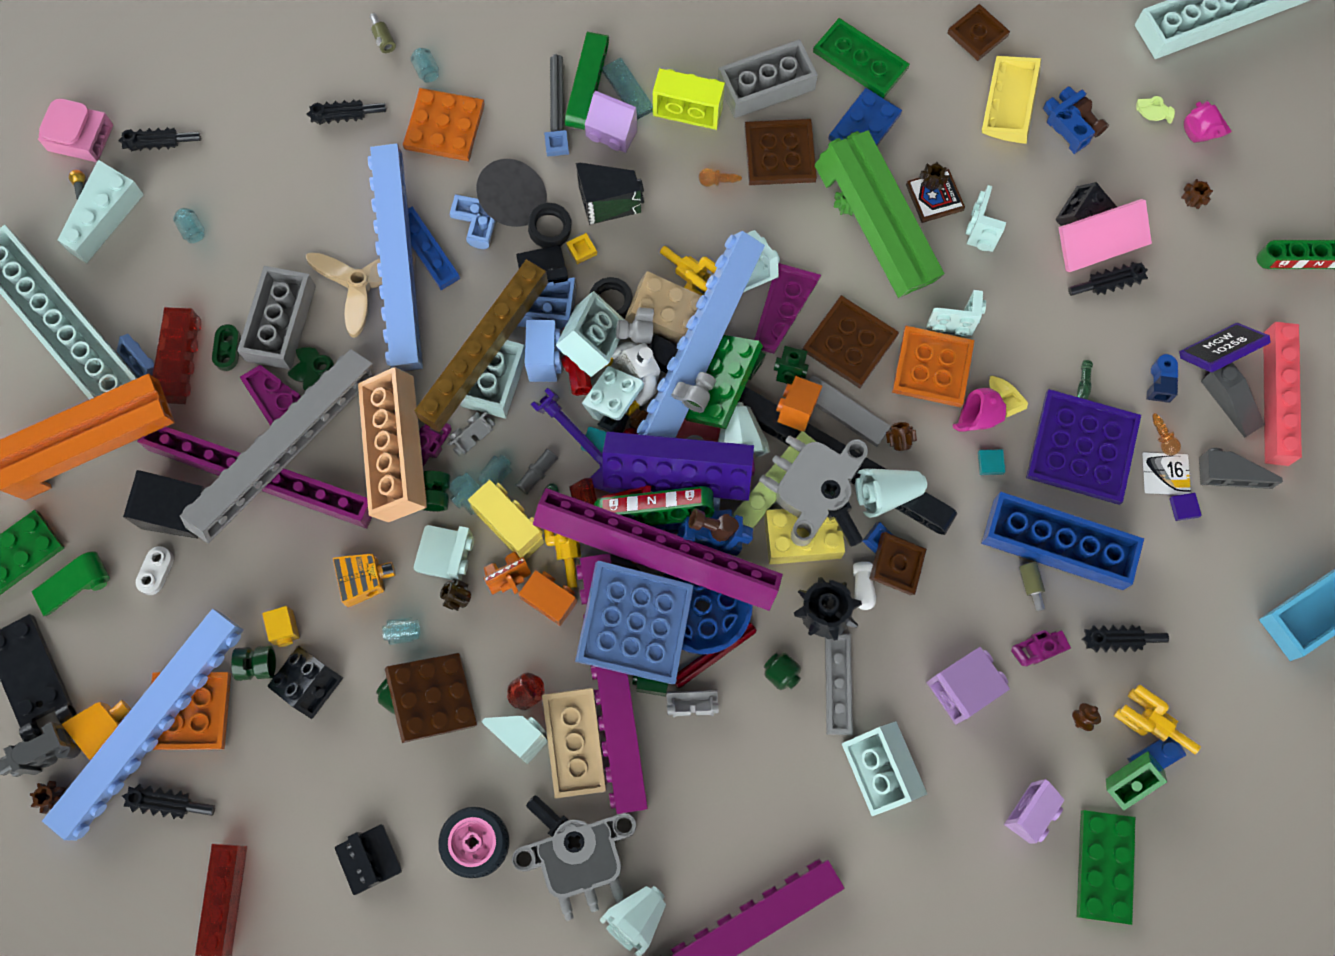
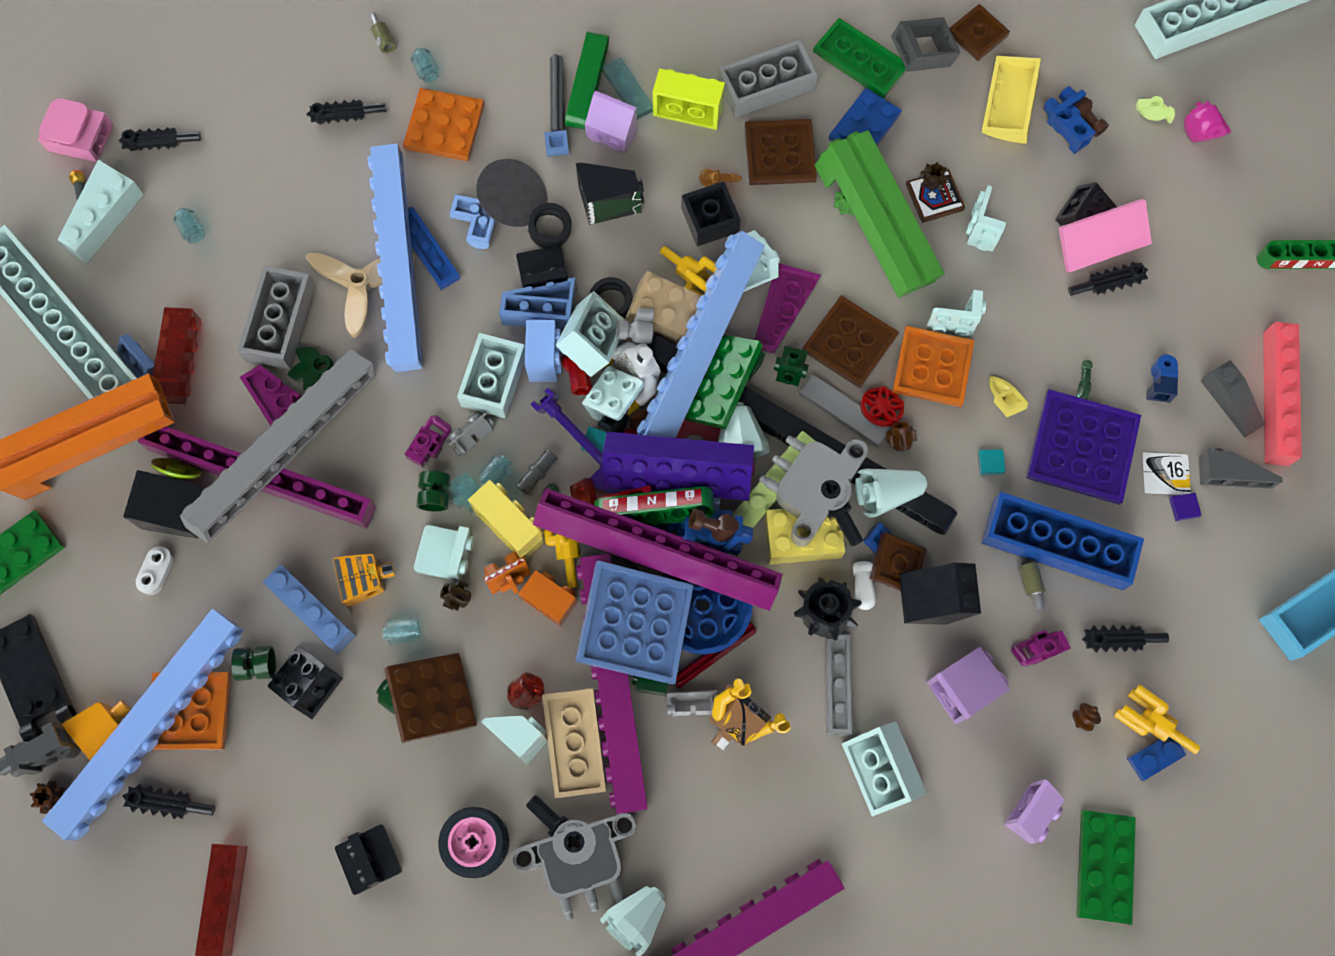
(82, 573): green door -> none
(175, 469): none -> lime dish
(226, 349): dark green plate -> none
(281, 626): yellow brick -> none
(309, 609): none -> medium blue brick
(391, 445): light nougat brick -> none
(482, 346): pearl gold brick -> none
(581, 248): yellow plate -> none
(695, 396): light grey piece -> none
(710, 213): none -> black brick
(741, 717): none -> torso
(782, 671): dark green head -> none
(799, 403): orange brick -> none
(882, 406): none -> red wheel
(910, 51): none -> dark grey window
(940, 594): none -> black slope
(981, 411): dark pink helmet -> none
(1136, 780): green brick -> none
(1170, 444): clear orange bar -> none
(1197, 194): reddish brown gear -> none
(1224, 347): tile -> none

